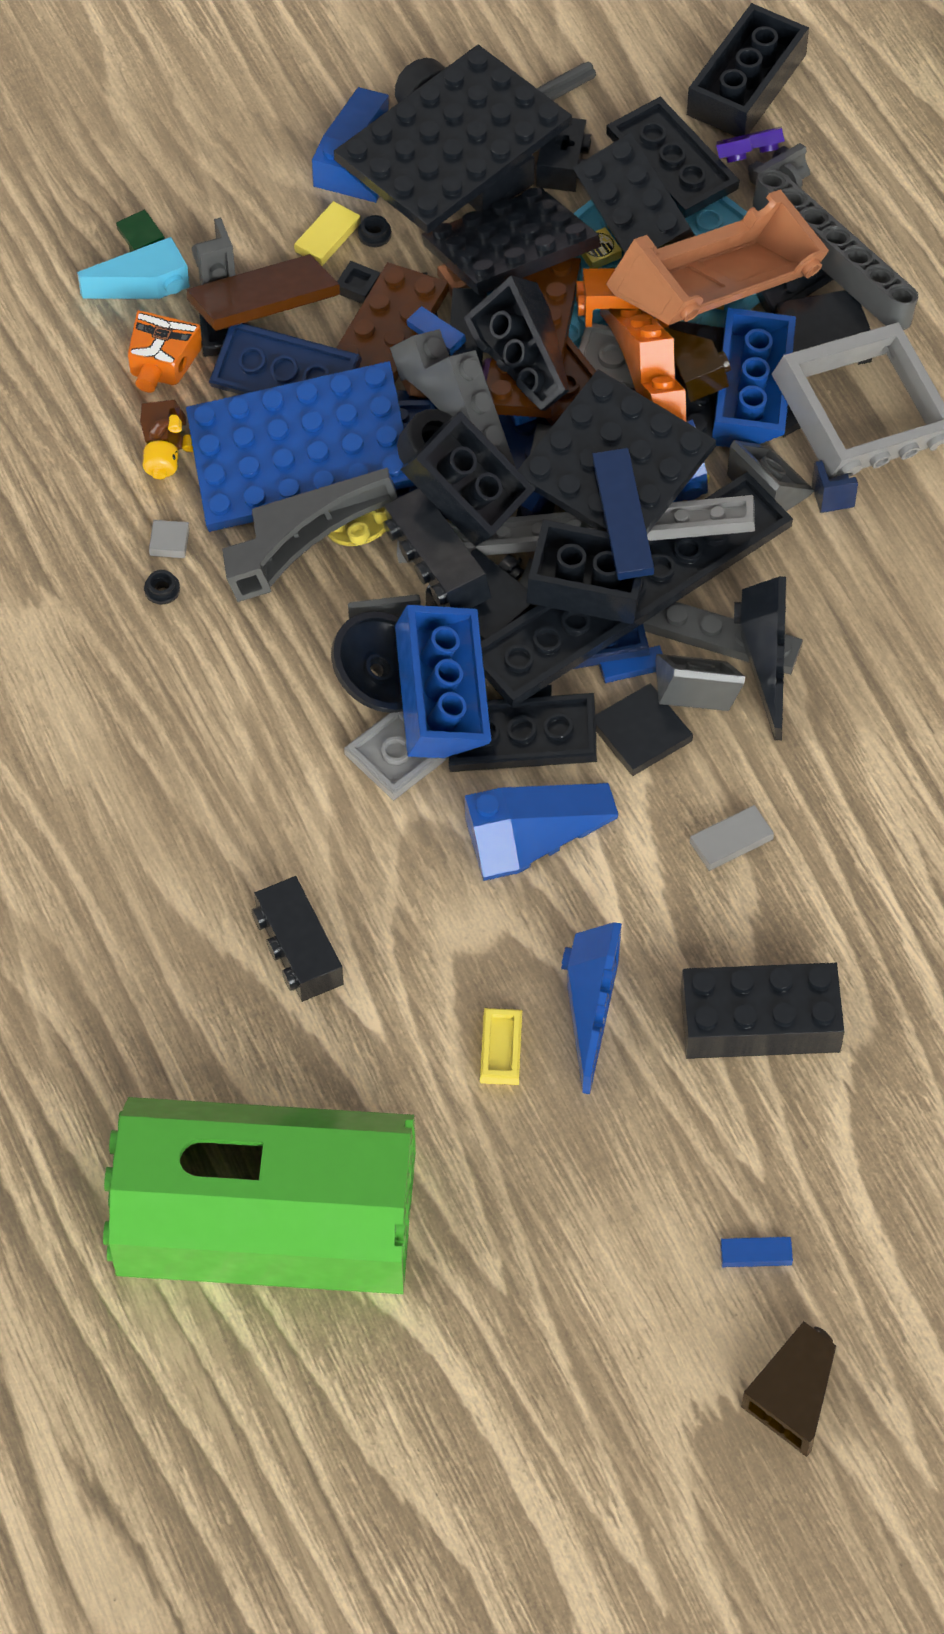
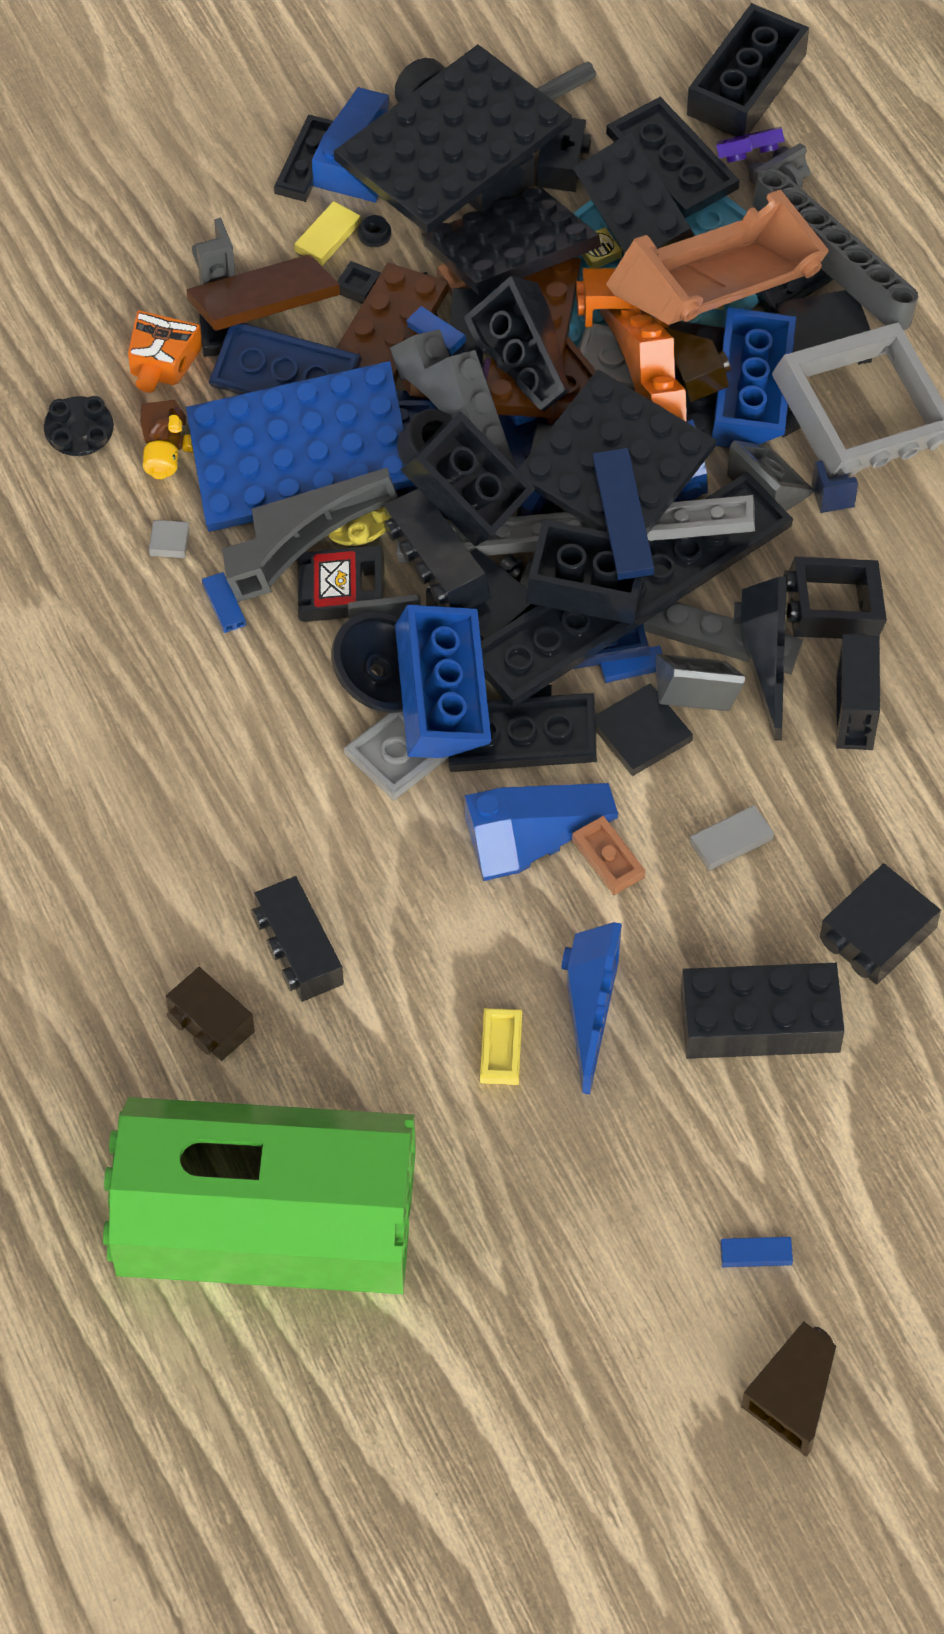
(78, 425): none -> black dish
(139, 230): dark green panel -> none
(140, 274): medium azure slope -> none
(158, 580): black plate -> none
(209, 1014): none -> dark brown brick
(223, 602): none -> blue piece
(297, 174): none -> black tile
(334, 579): none -> container
(608, 855): none -> nougat plate
(835, 623): none -> black window
(858, 691): none -> black window
(879, 924): none -> black brick

